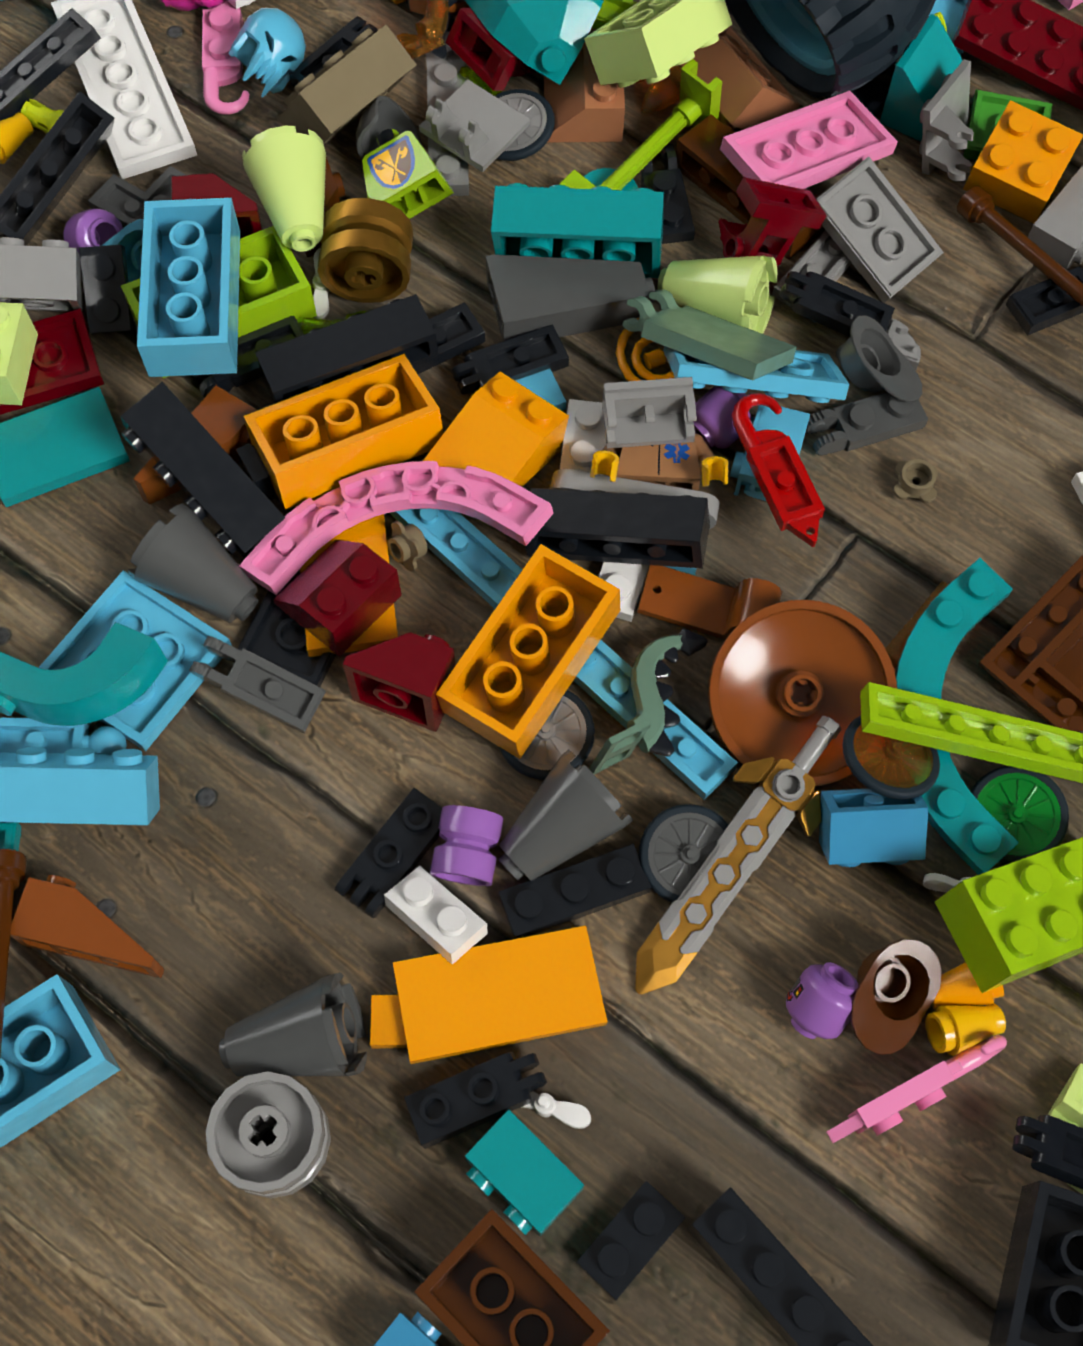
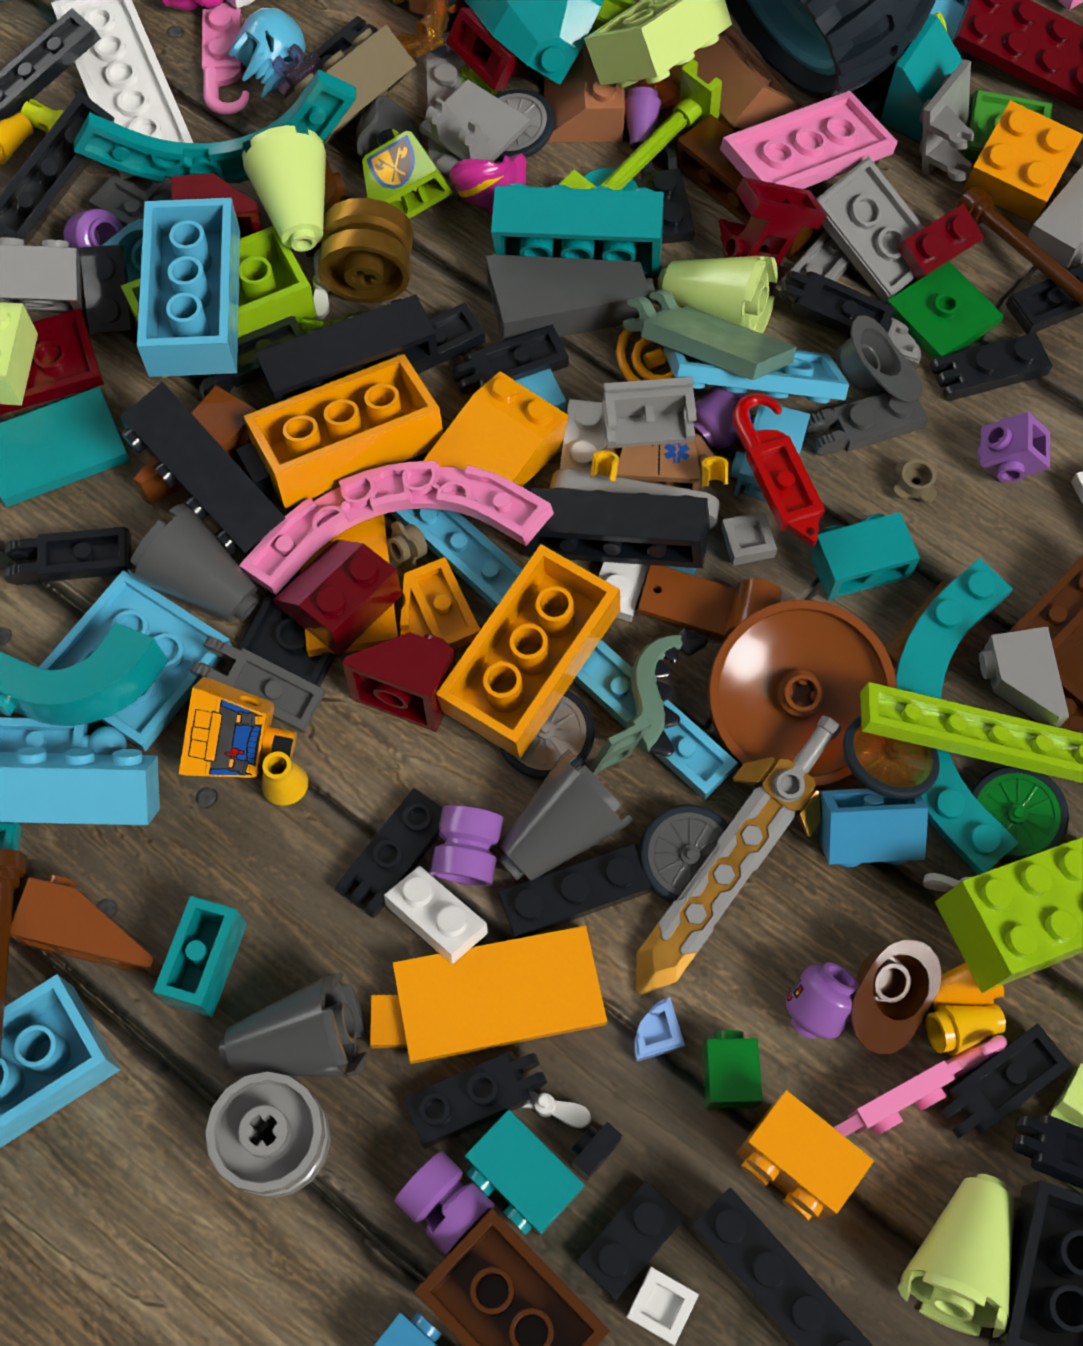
(69, 555): none -> black hinge
(200, 956): none -> teal brick
(230, 732): none -> torso
(283, 779): none -> yellow cone
(295, 73): none -> clear purple tile
(316, 109): none -> teal plate
(436, 605): none -> light orange wing
(443, 1202): none -> medium lavender wheel
(477, 178): none -> dark pink hair
(594, 1149): none -> black plate
(641, 114): none -> medium lavender cone
(658, 1032): none -> light blue tile
(662, 1306): none -> white plate
(731, 1071): none -> green brick
(748, 538): none -> light grey plate
(803, 1159): none -> light orange brick
(864, 555): none -> teal brick
(940, 242): none -> dark red plate
(945, 311): none -> green plate
(967, 1260): none -> yellowish green cone
(991, 366): none -> black hinge
(1005, 1081): none -> black hinge
(1015, 447): none -> medium lavender brick
(1026, 674): none -> light grey slope

